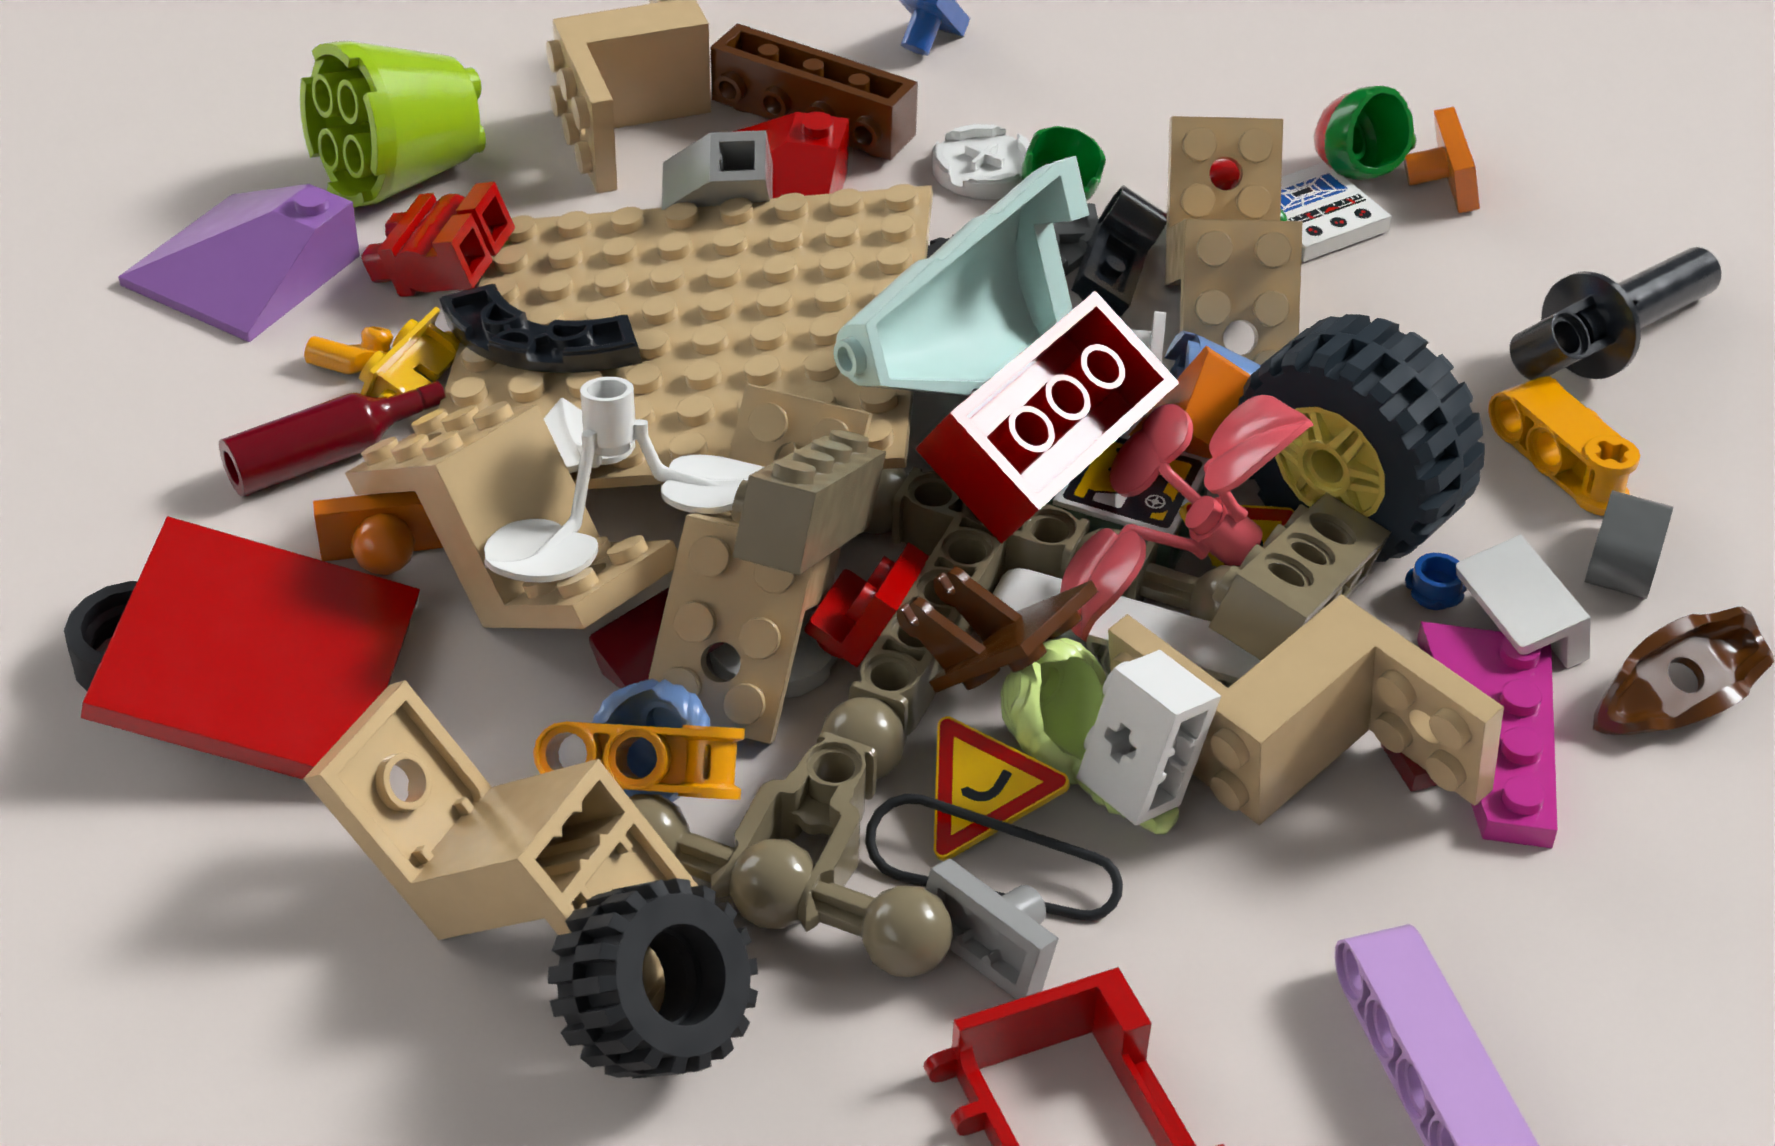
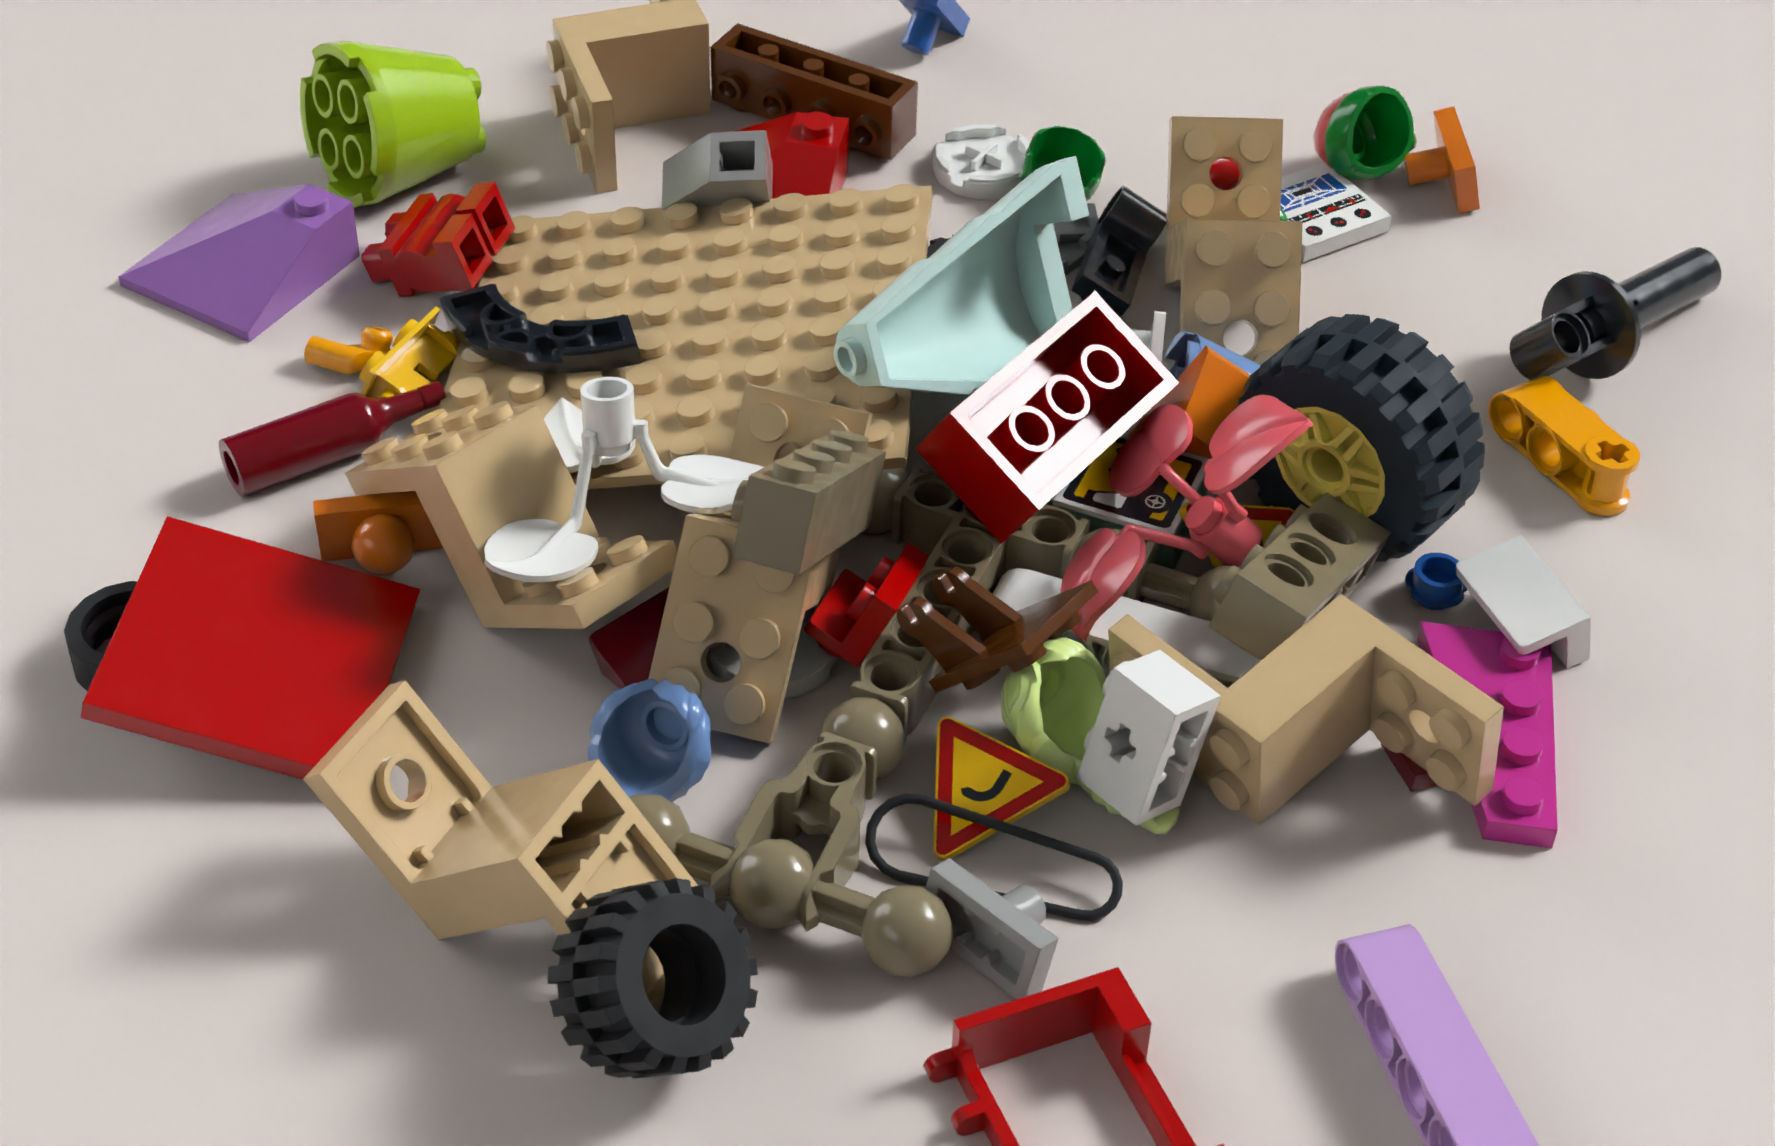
(689, 758): light orange piece -> none
(1629, 544): dark grey beam -> none
(1720, 650): reddish brown piece -> none

